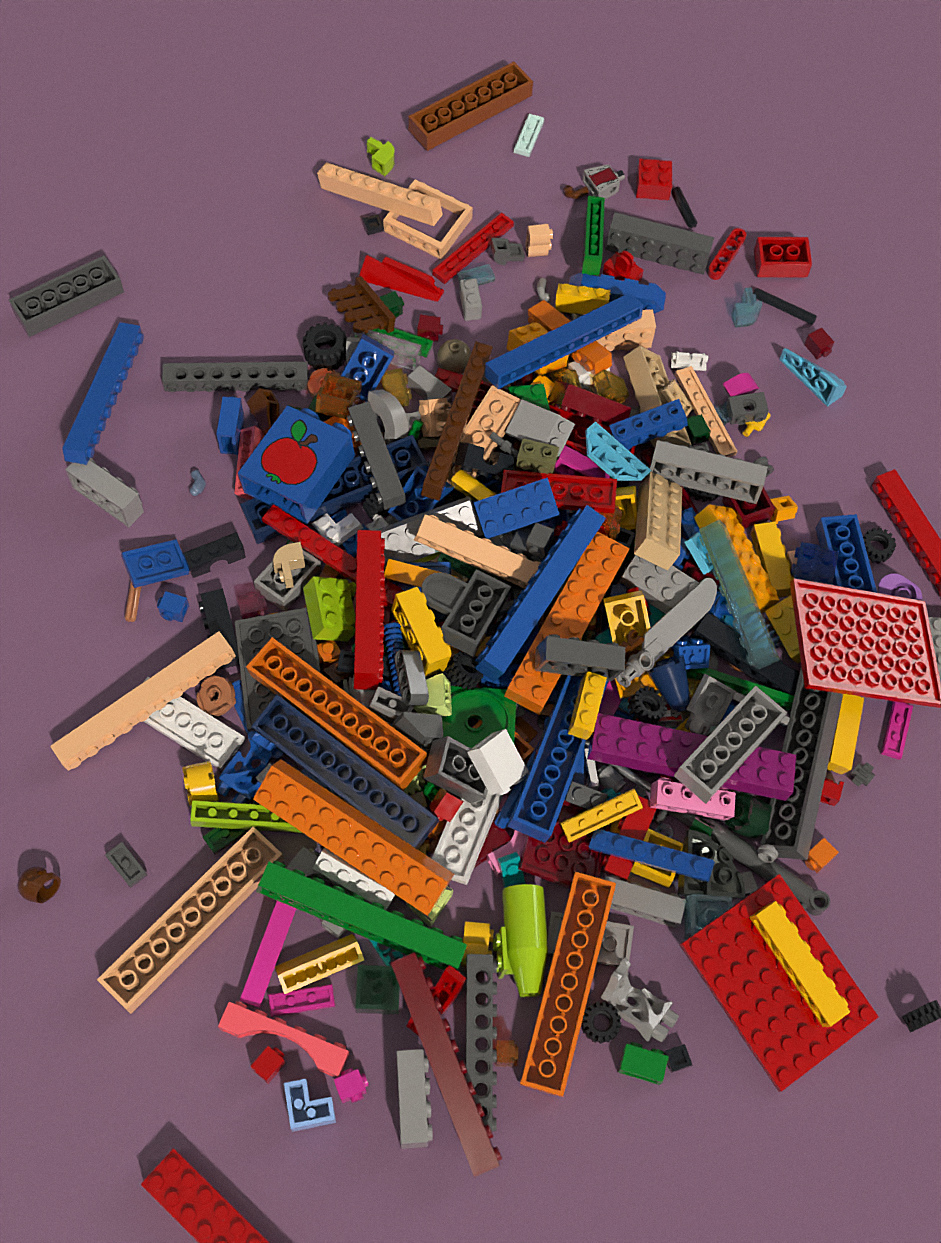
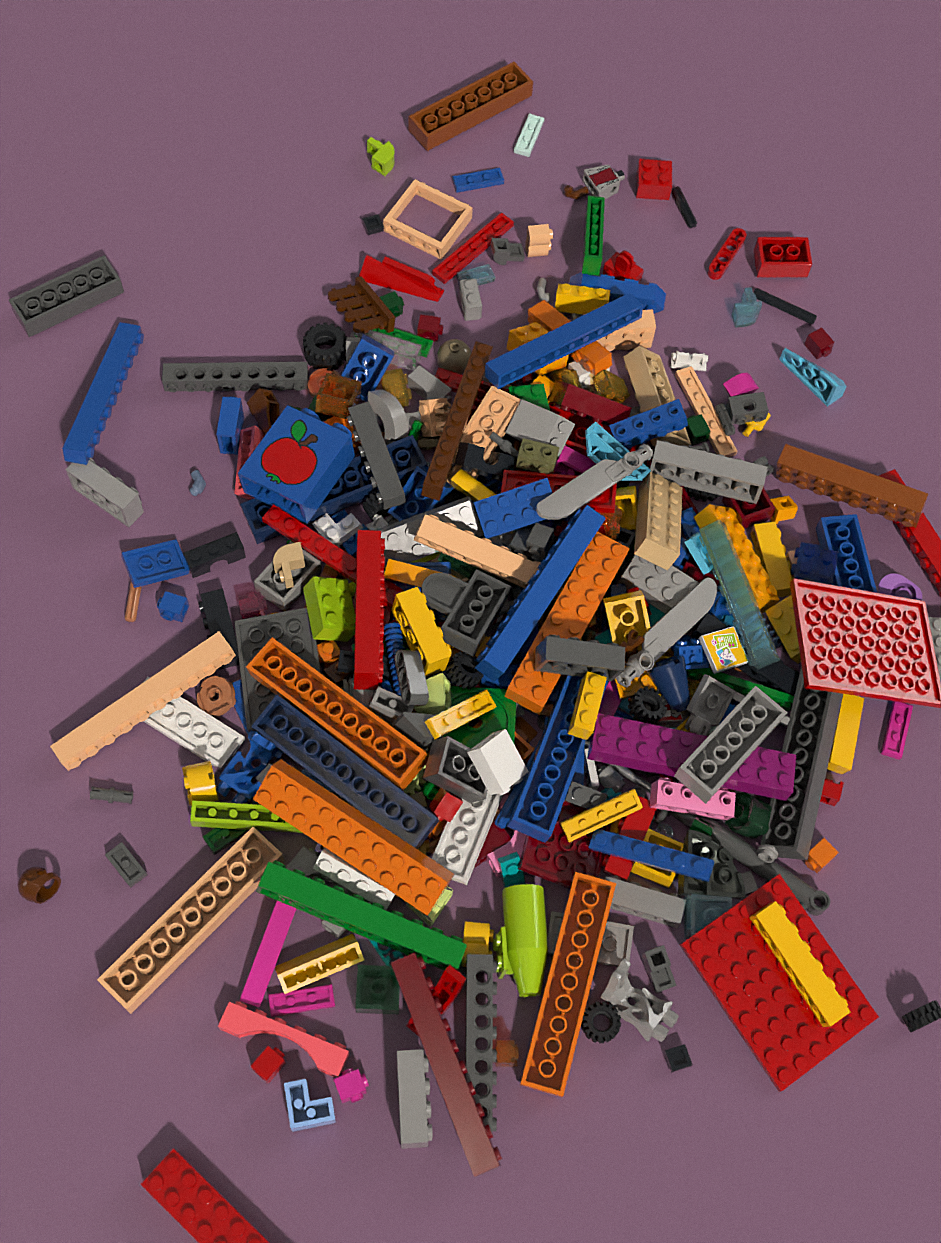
(111, 795): none -> dark grey pin
(380, 194): light nougat brick -> none
(460, 714): none -> yellow tile
(478, 180): none -> blue tile
(591, 484): none -> light grey piece
(643, 1063): green brick -> none
(658, 967): none -> dark grey brick
(659, 243): dark grey brick -> none
(673, 392): tan tile -> none
(723, 649): none -> tile
(725, 419): none -> dark grey axle
(851, 486): none -> dark orange brick
(862, 774): dark grey gear -> none
(882, 537): black tyre -> none

